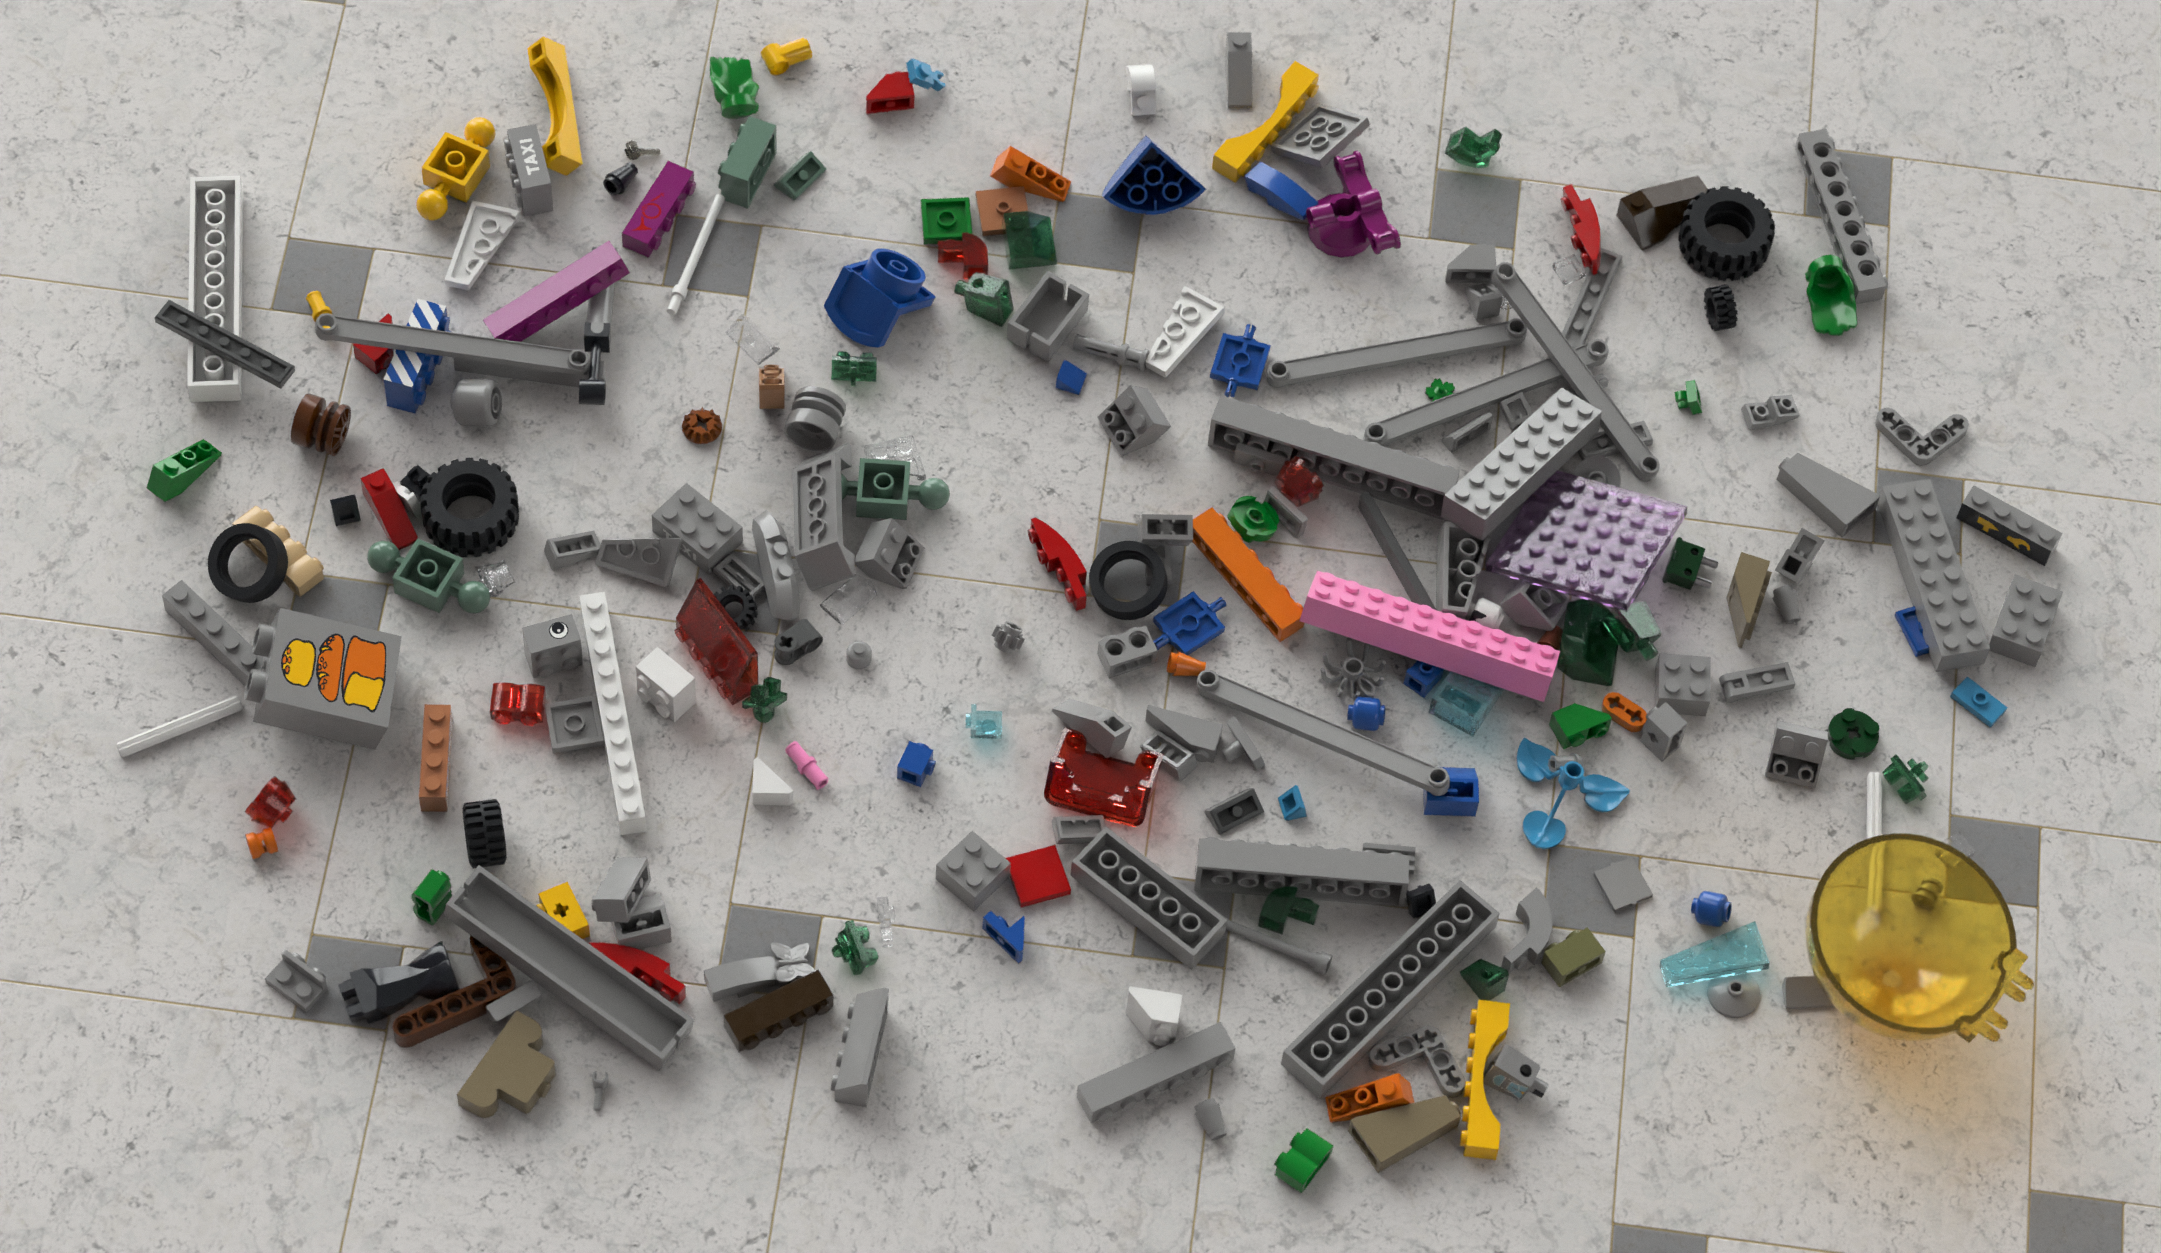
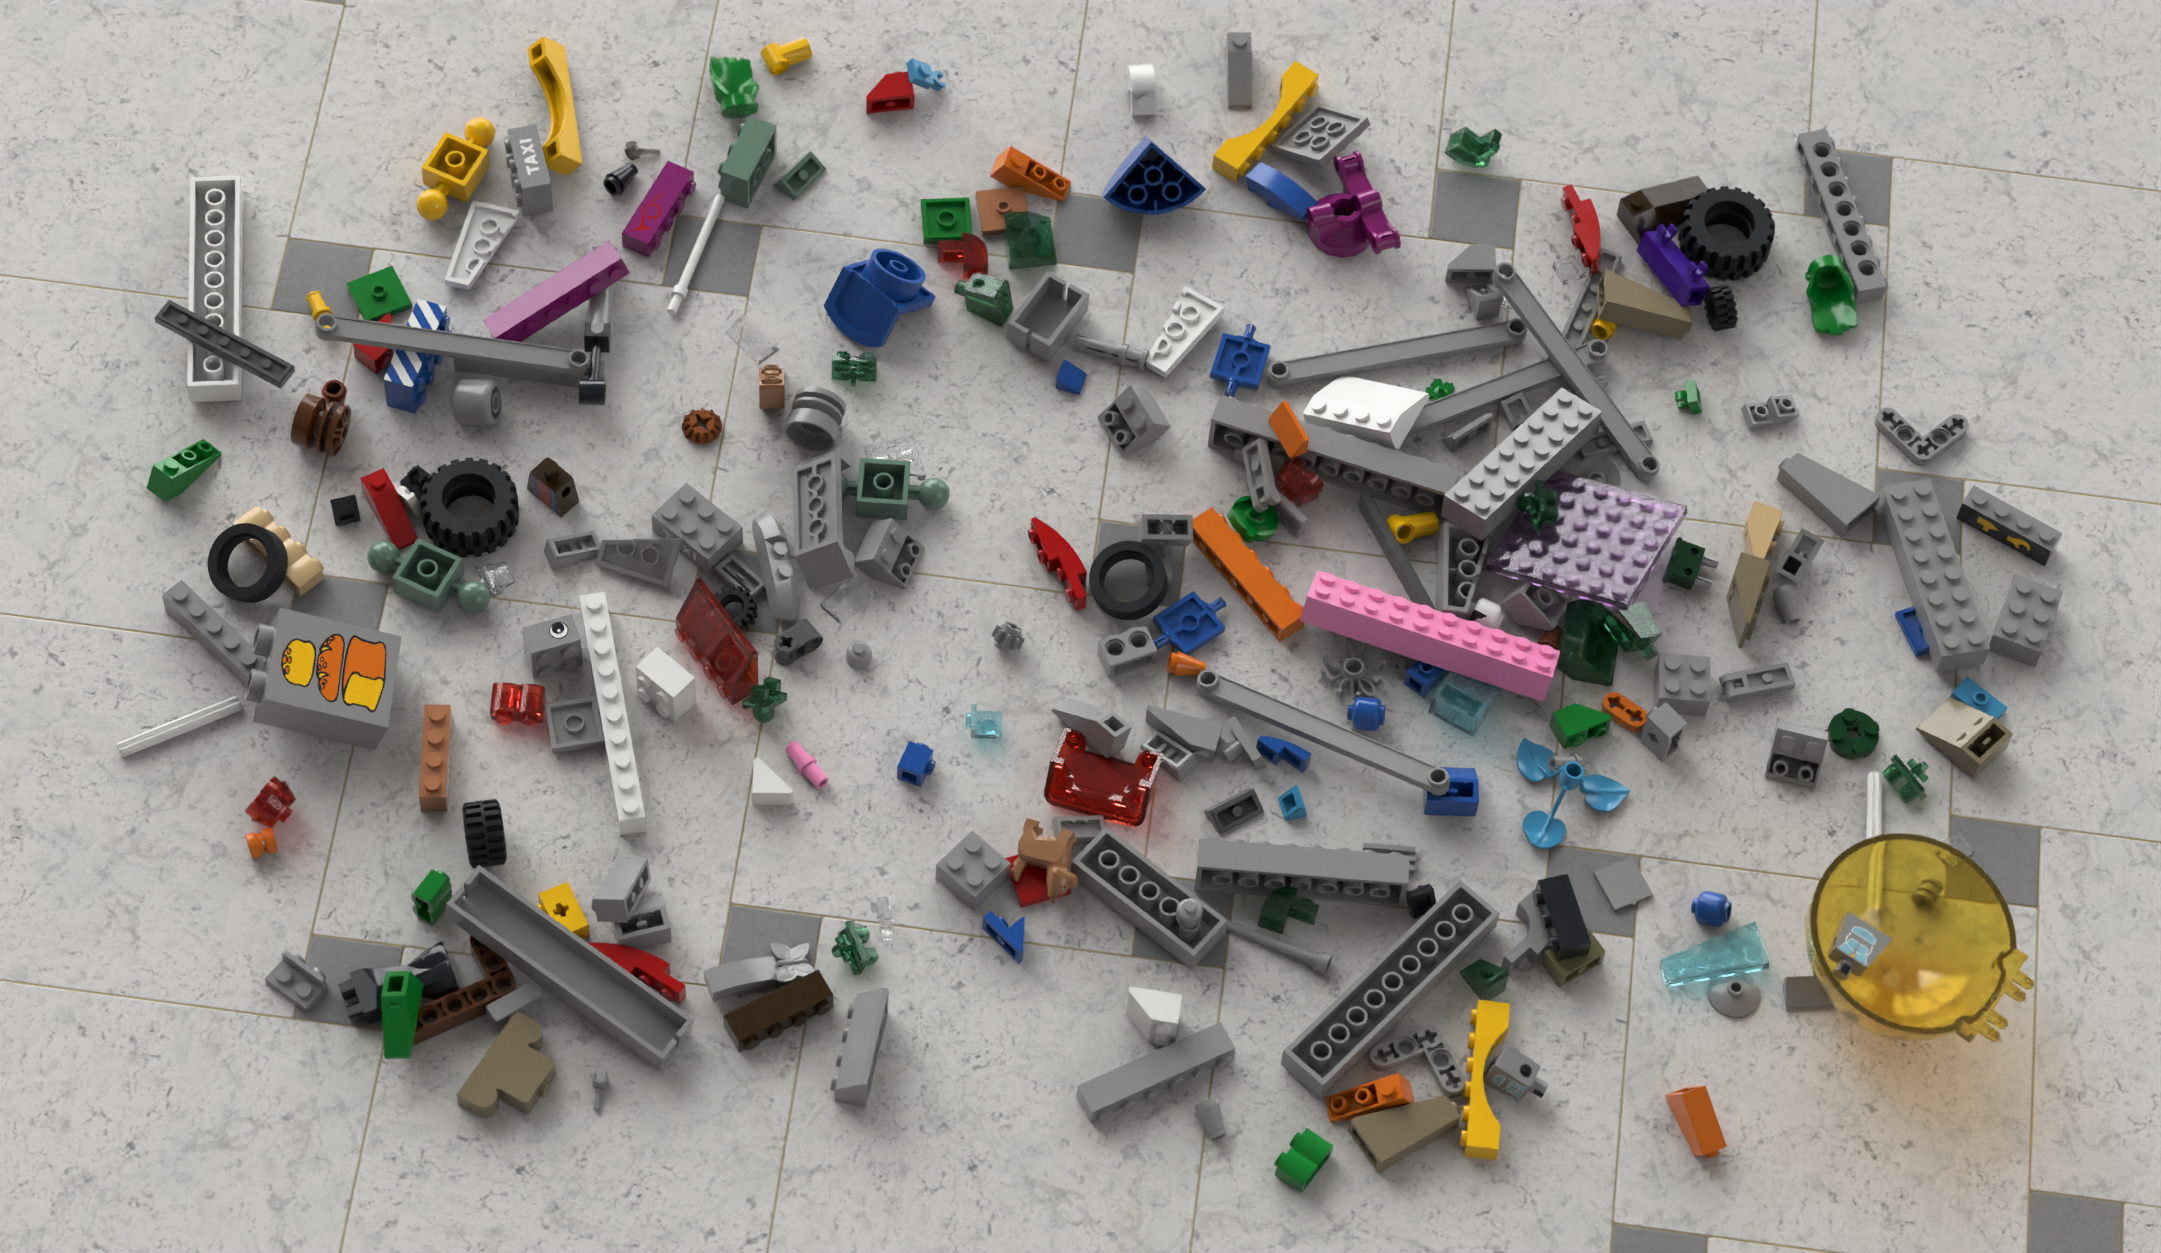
(334, 391): none -> copper cone
(379, 294): none -> green plate
(400, 1012): none -> green slope
(553, 486): none -> dark brown torso
(1048, 854): none -> medium nougat animal
(1189, 913): none -> light grey piece
(1260, 475): none -> light grey plate
(1278, 749): none -> blue slope
(1289, 430): none -> orange slope
(1366, 410): none -> white slope
(1413, 526): none -> yellow piece
(1539, 504): none -> clear green hips
(1561, 917): none -> black brick
(1603, 329): none -> yellow cone
(1640, 307): none -> dark tan slope
(1672, 267): none -> dark purple brick
(1697, 1120): none -> orange slope
(1760, 529): none -> tan slope
(1855, 946): none -> light grey torso
(1965, 735): none -> dark tan slope

